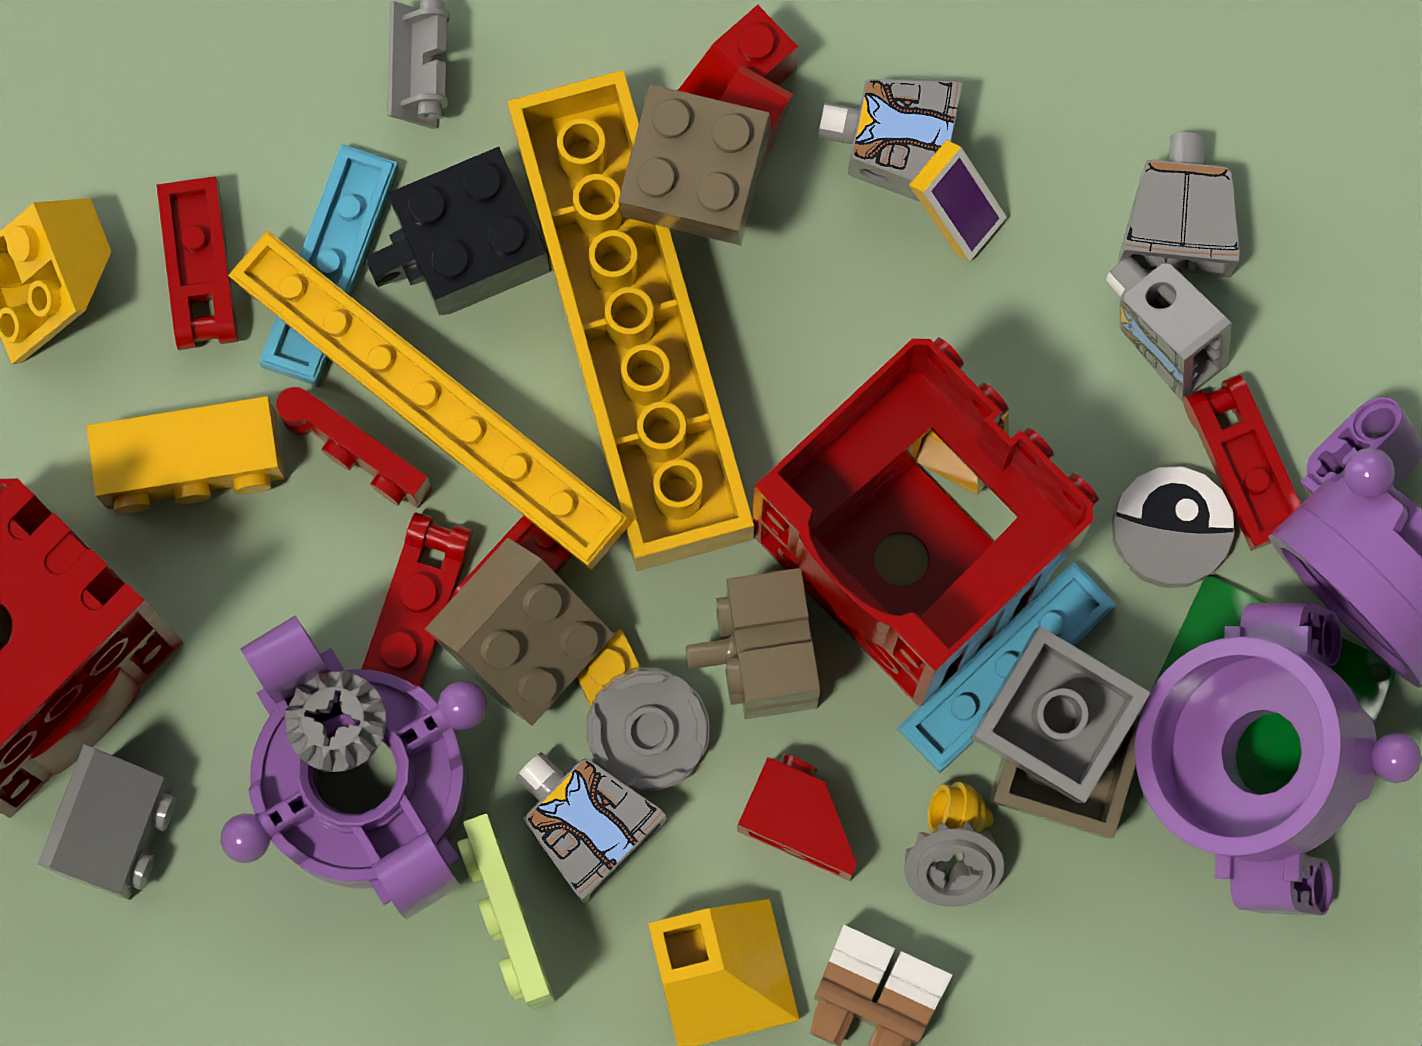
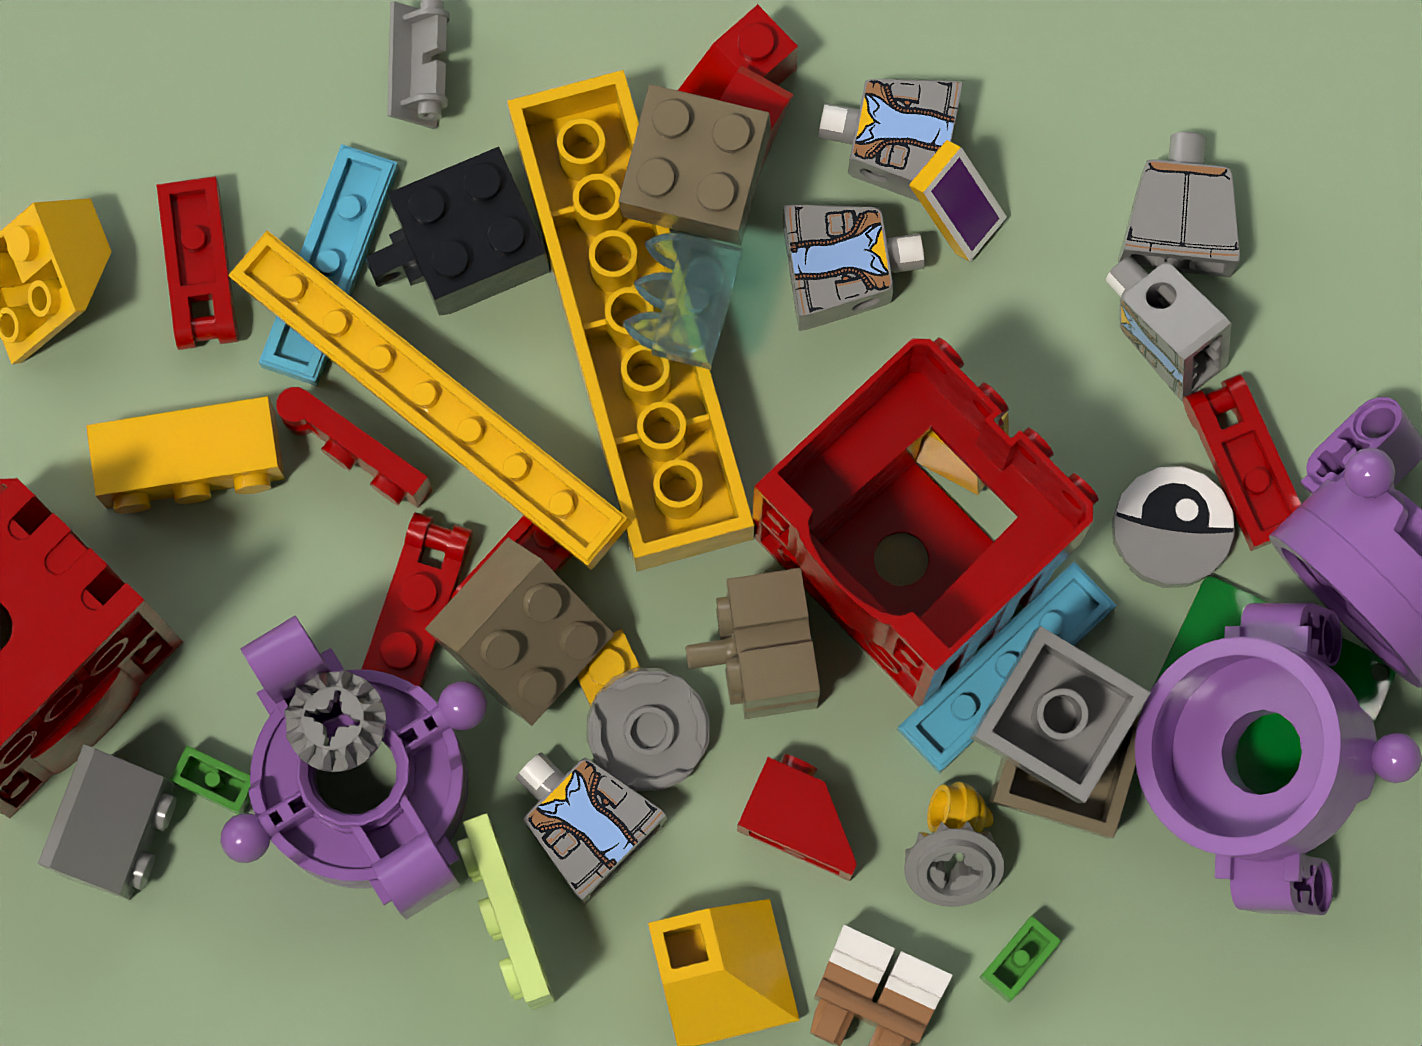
(212, 780): none -> bright green piece
(691, 298): none -> clear light blue plate
(843, 261): none -> torso
(1020, 959): none -> bright green piece

